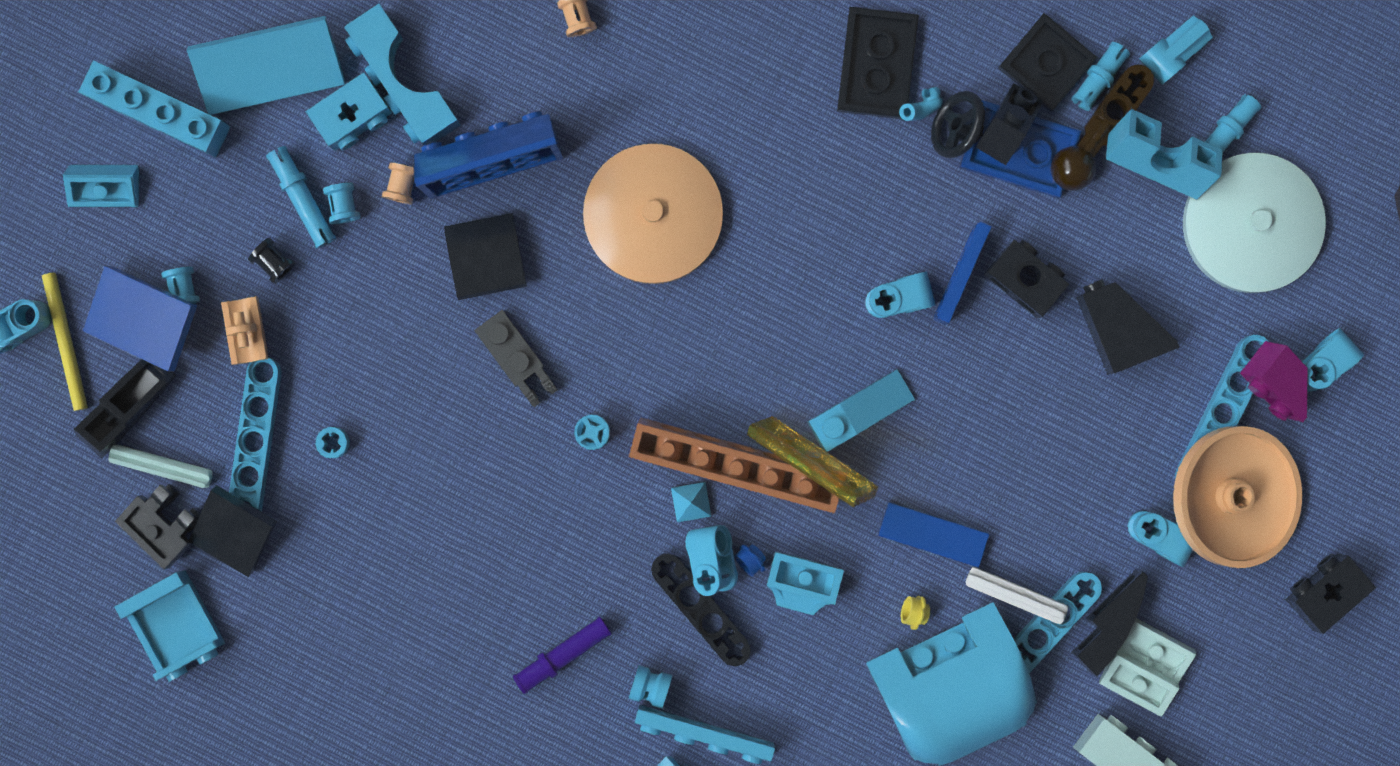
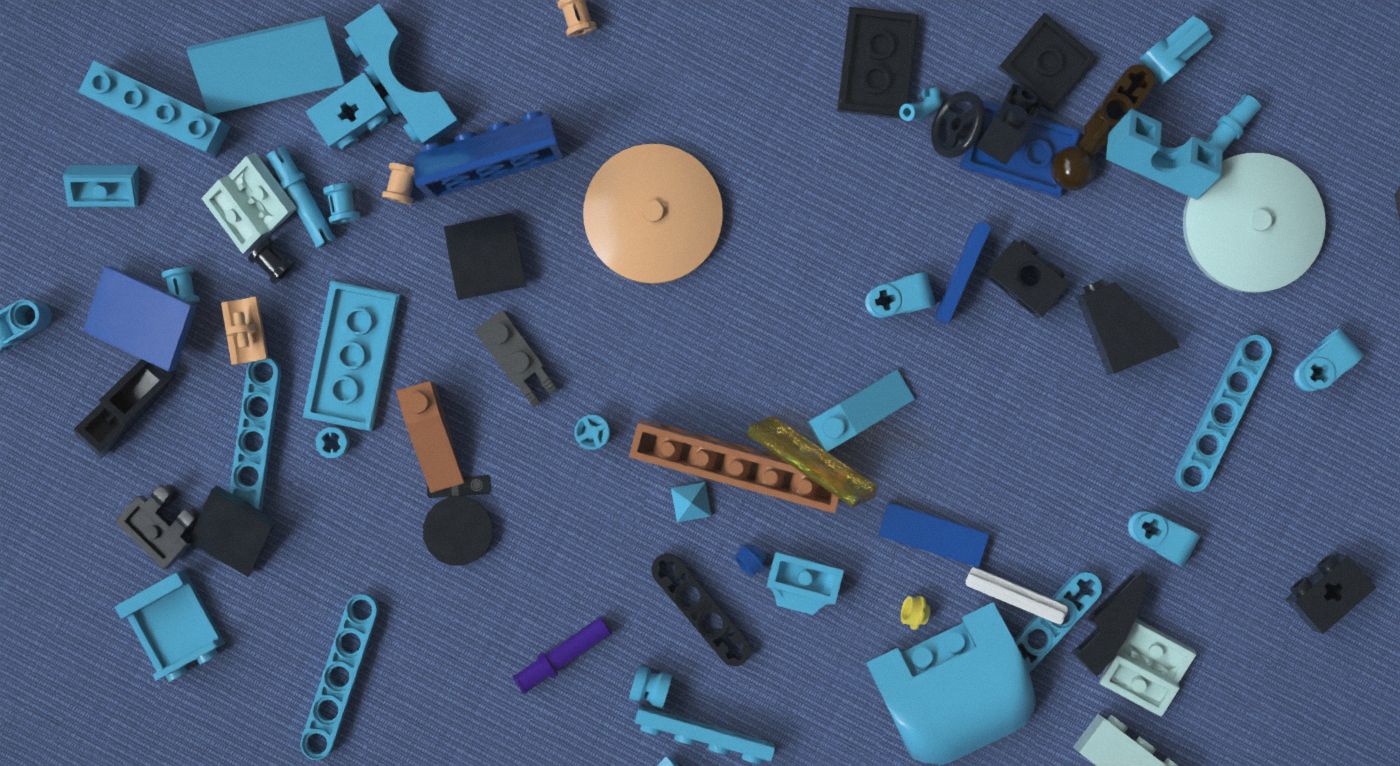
(64, 341): light yellow bar -> none
(160, 466): light aqua axle -> none
(249, 203): none -> light aqua slope
(327, 689): none -> medium azure beam
(351, 356): none -> medium azure tile
(430, 435): none -> nougat slope
(457, 530): none -> black tile
(472, 486): none -> black sticker
(711, 557): medium azure piece -> none
(1100, 76): medium azure pin -> none
(1237, 496): light nougat dish -> none
(1279, 379): magenta slope -> none

